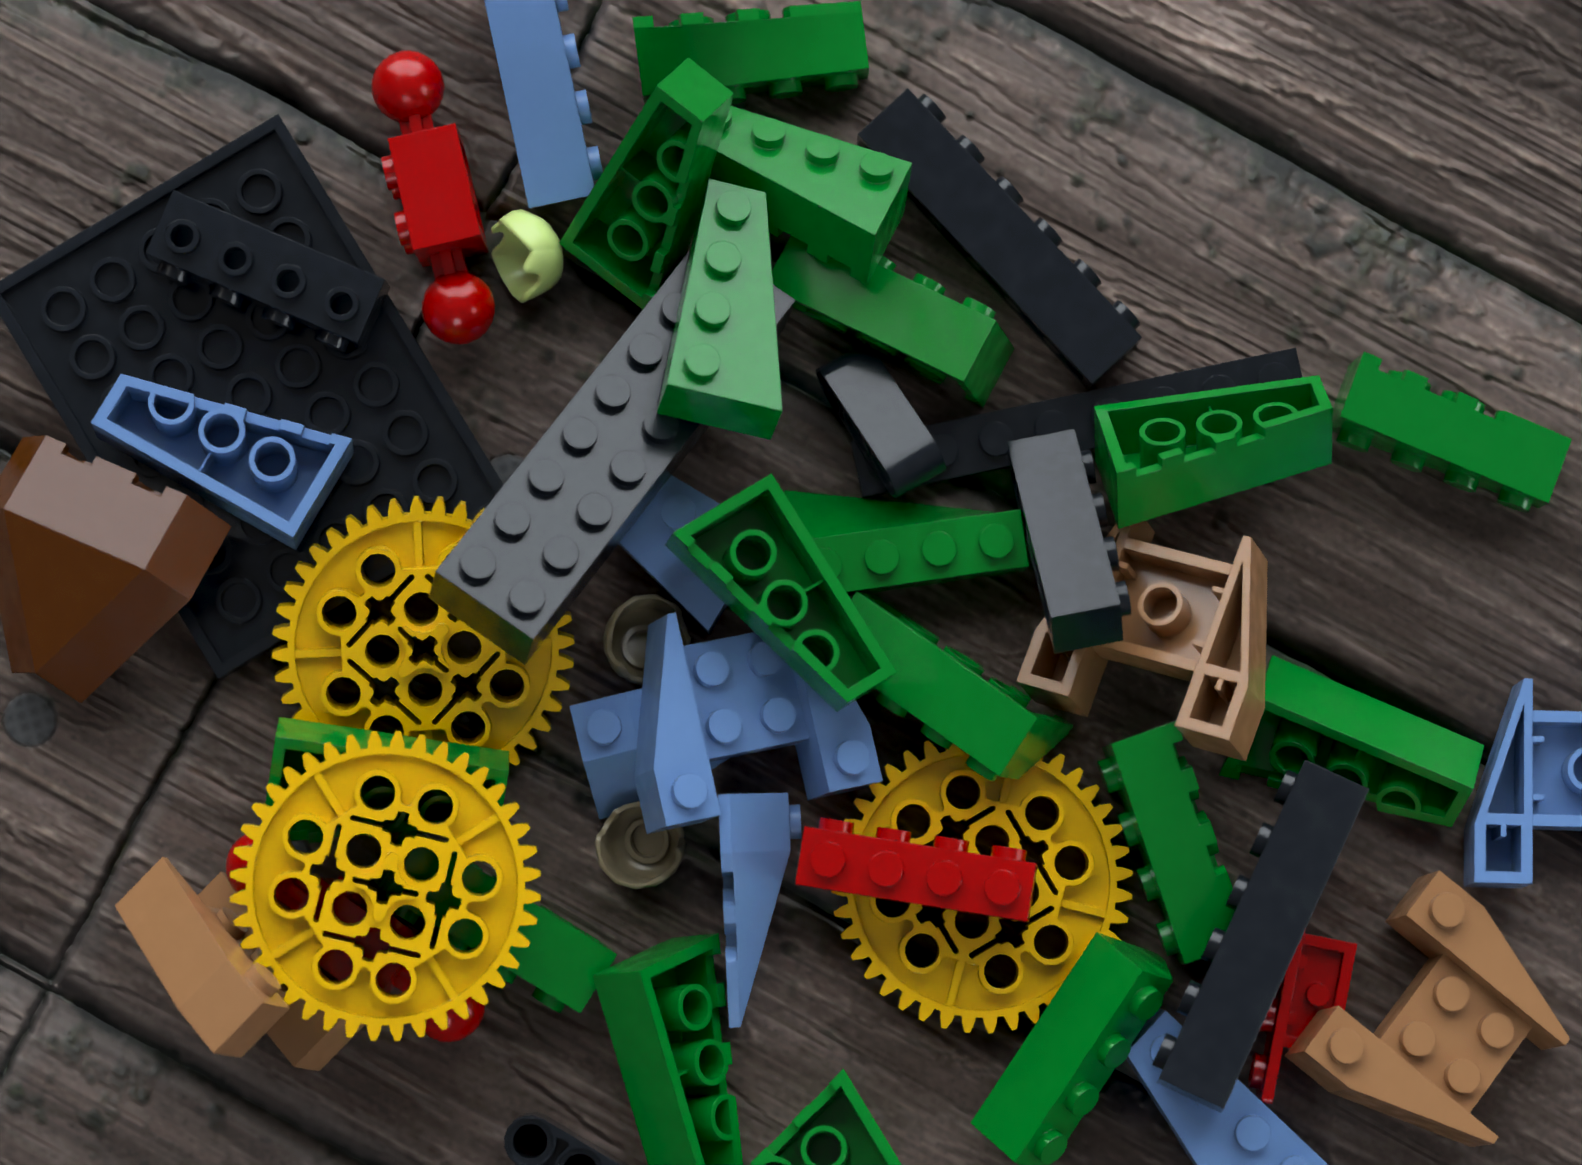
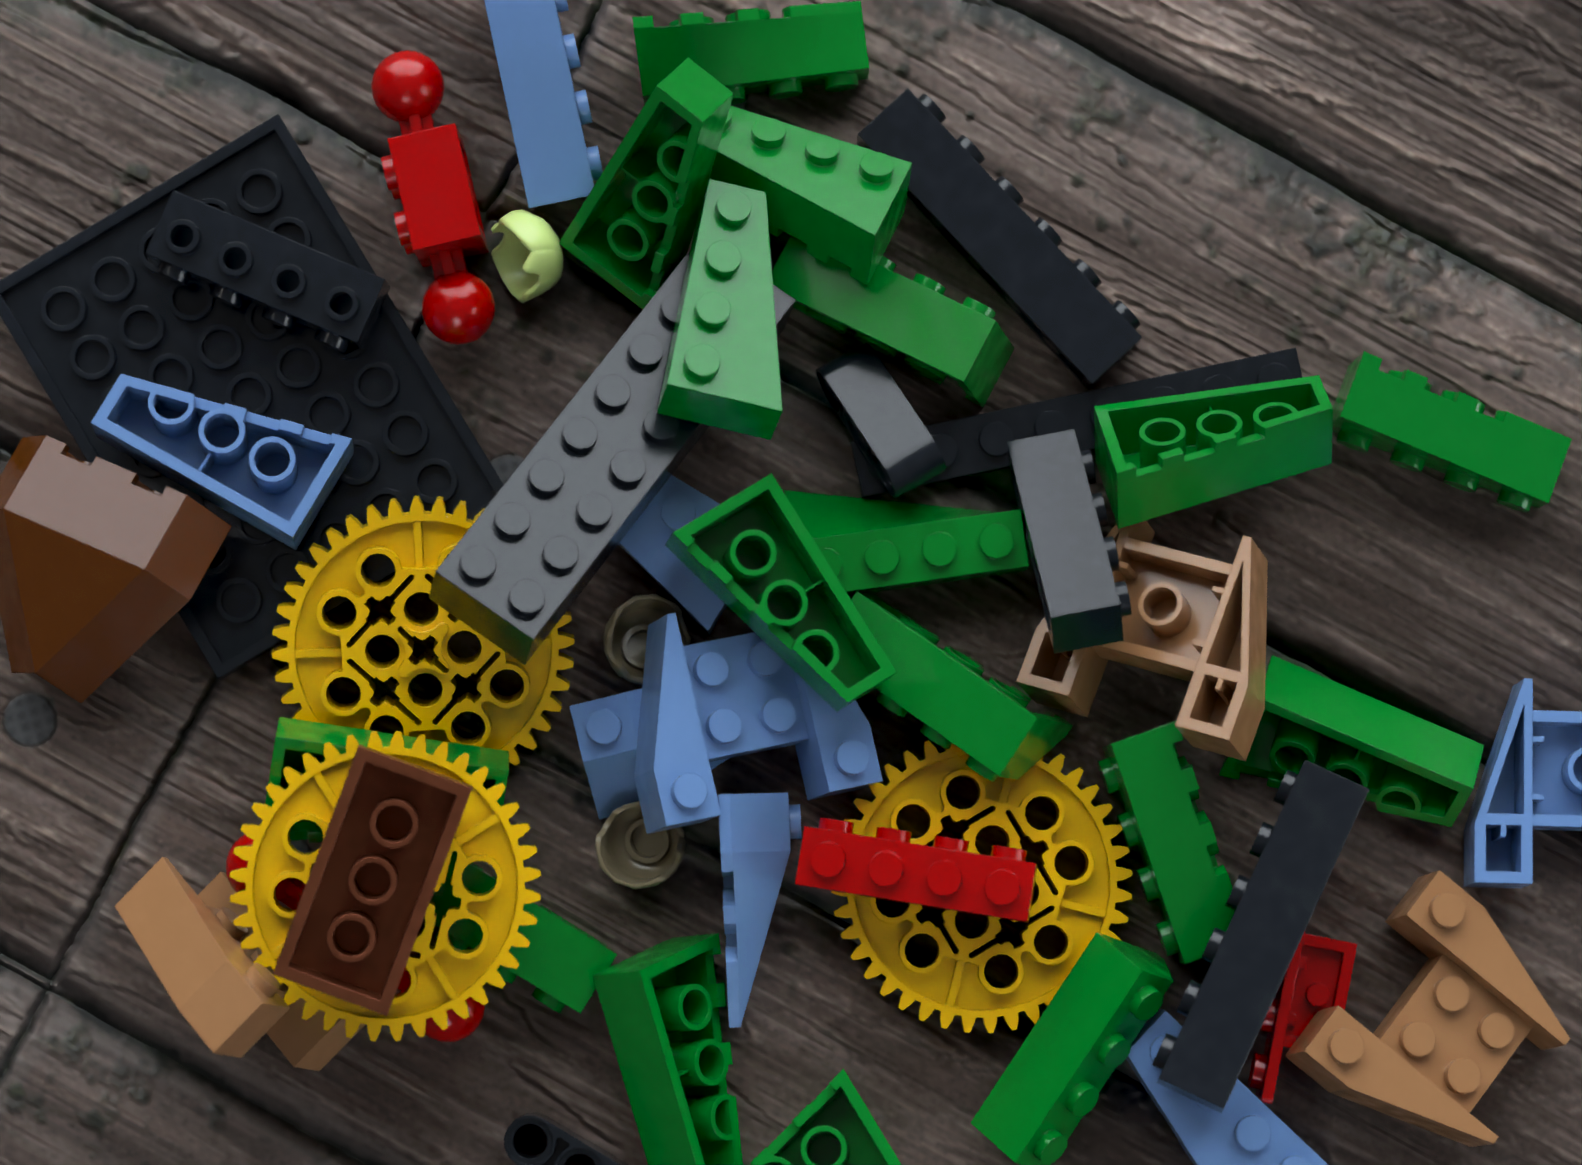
(372, 880): none -> copper brick

